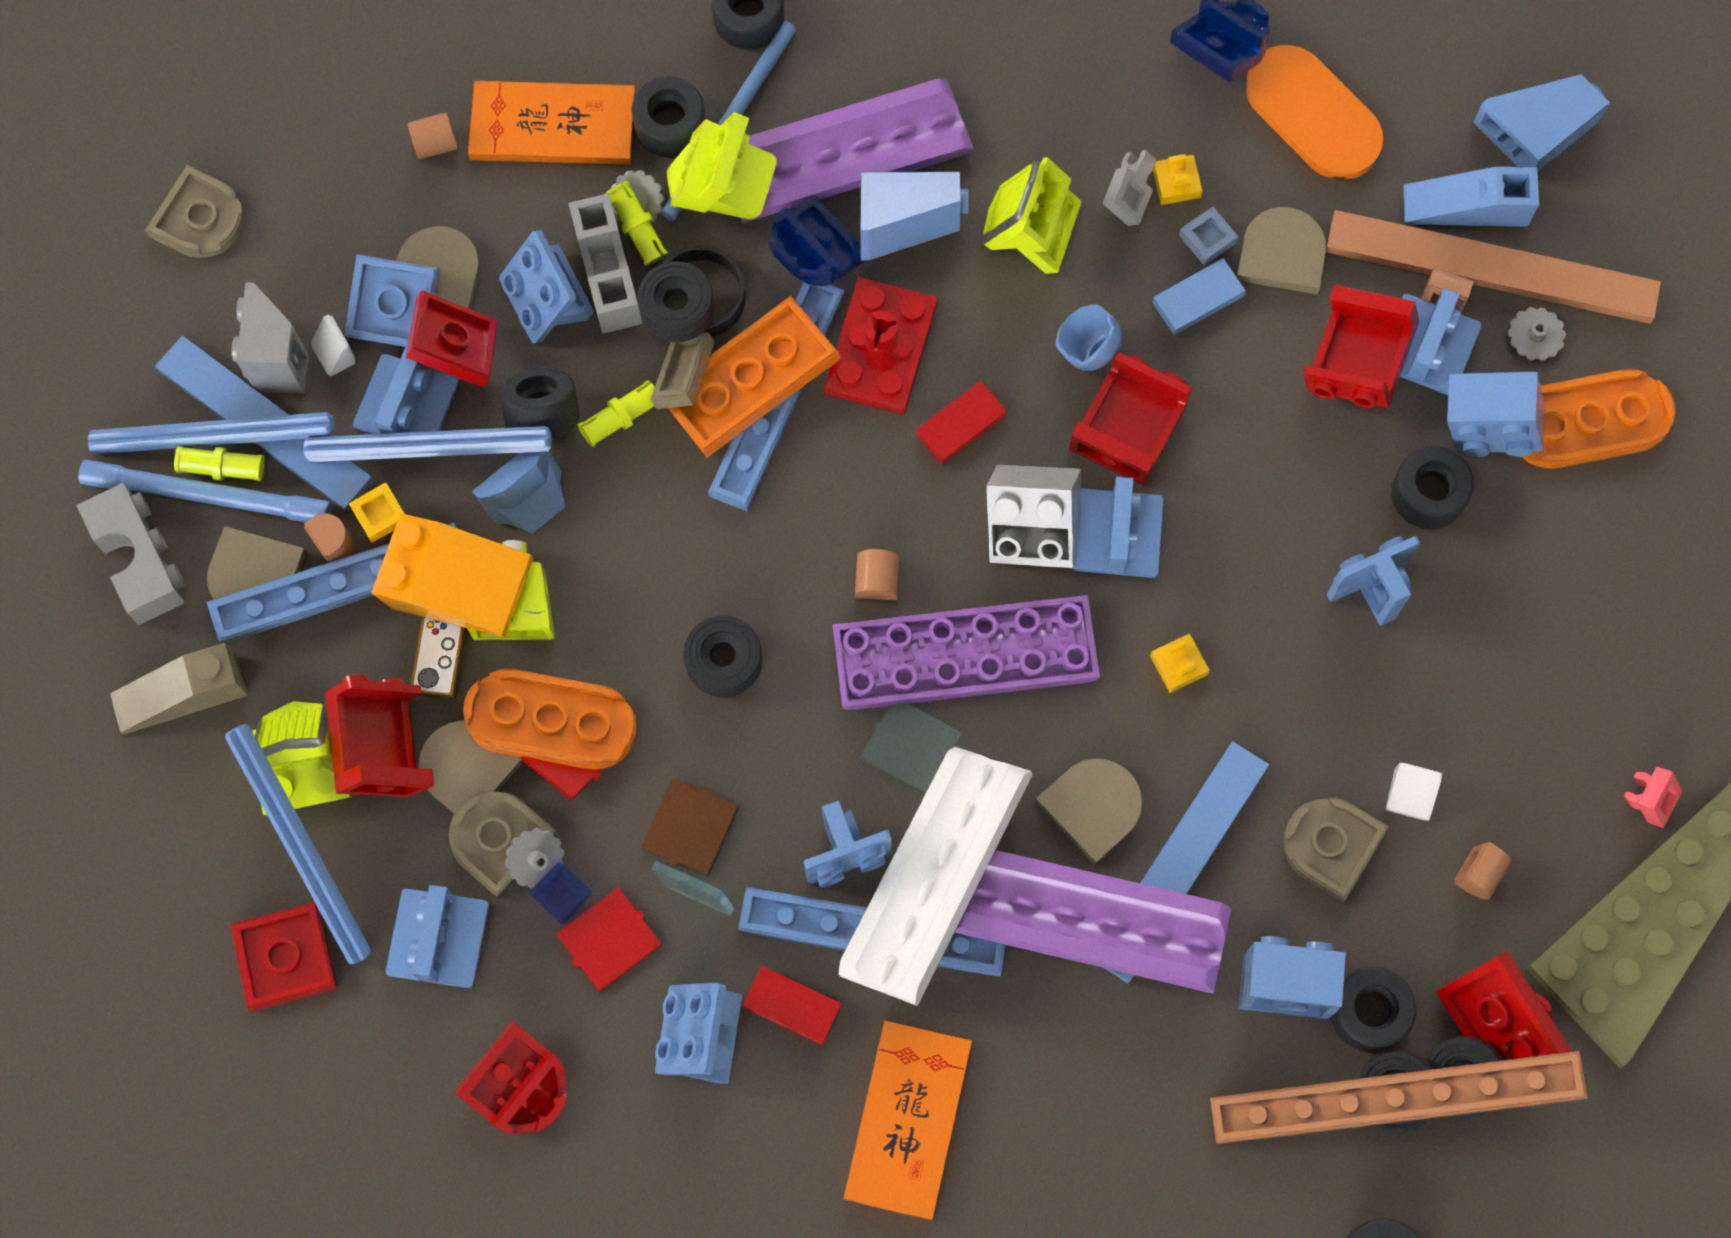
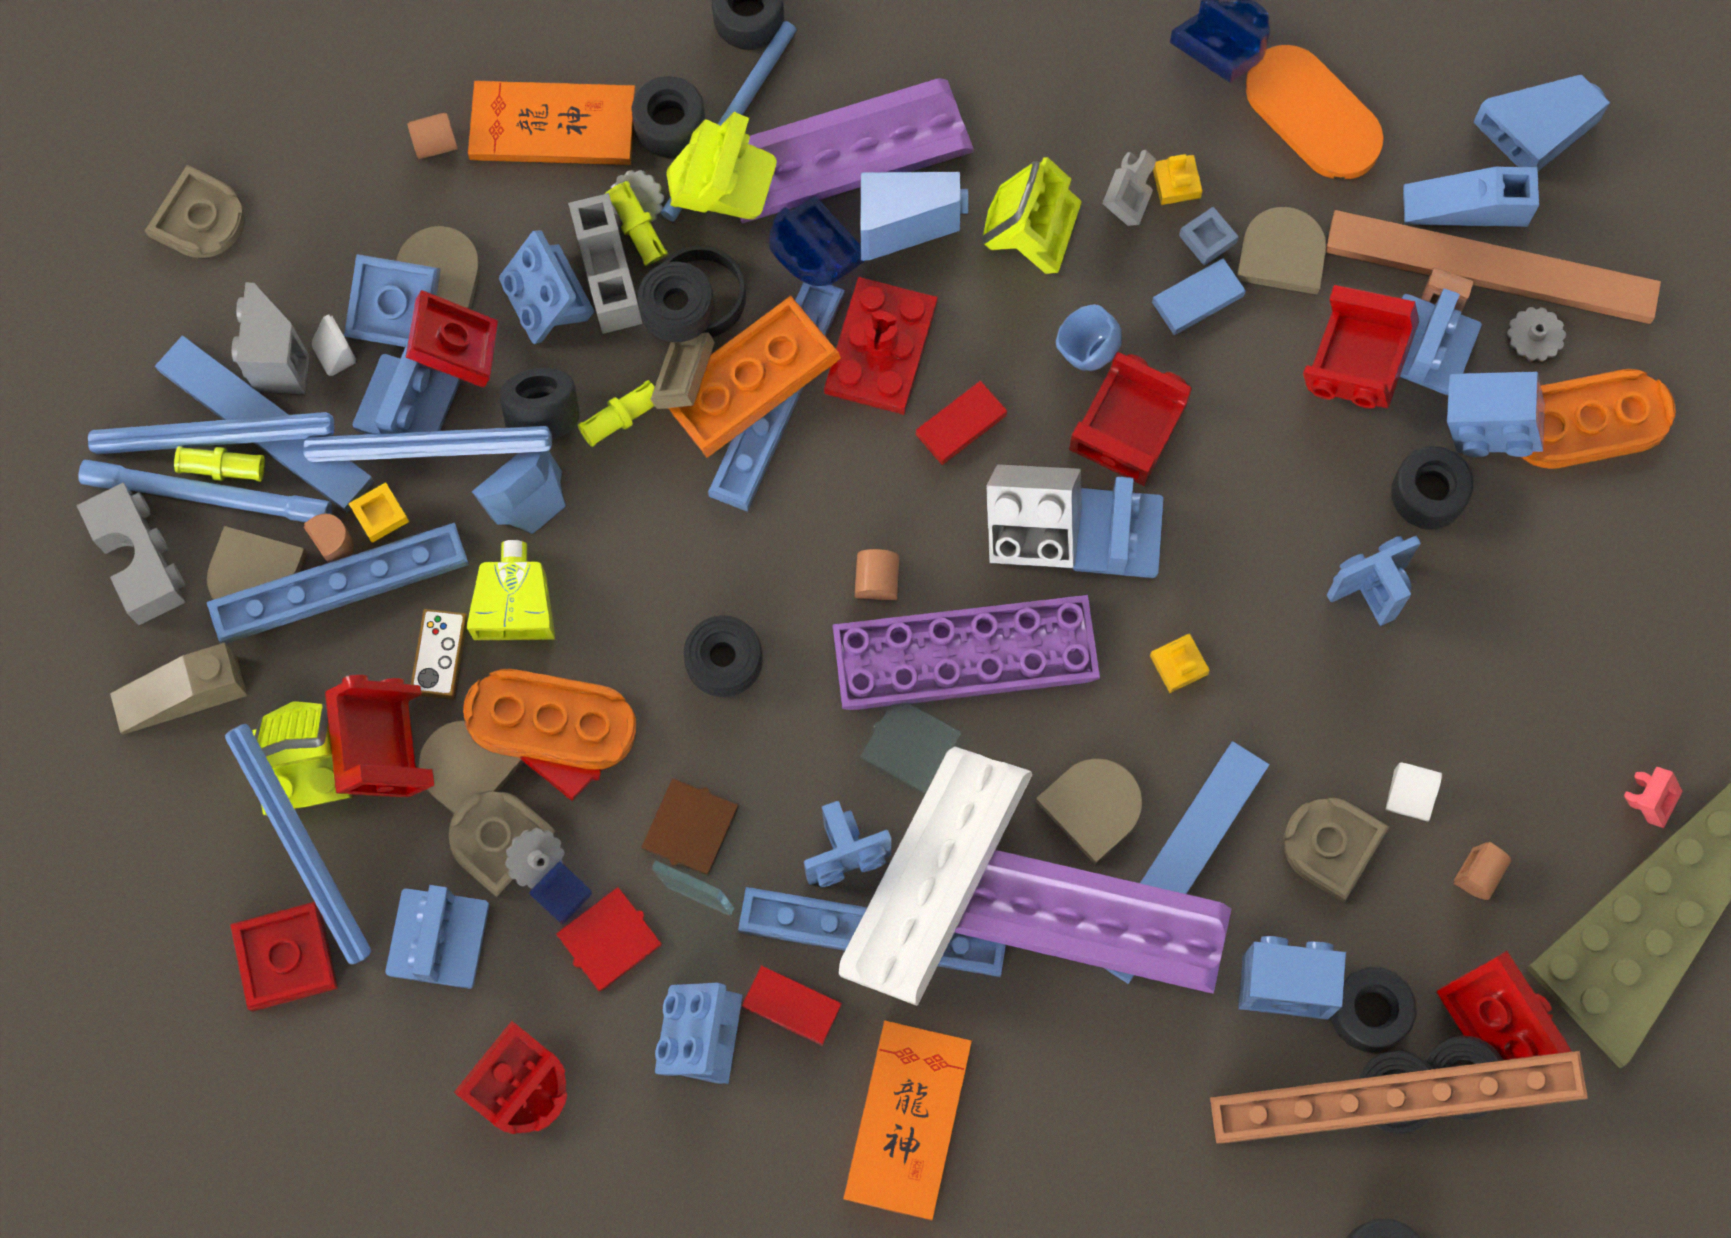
(451, 576): light orange slope -> none

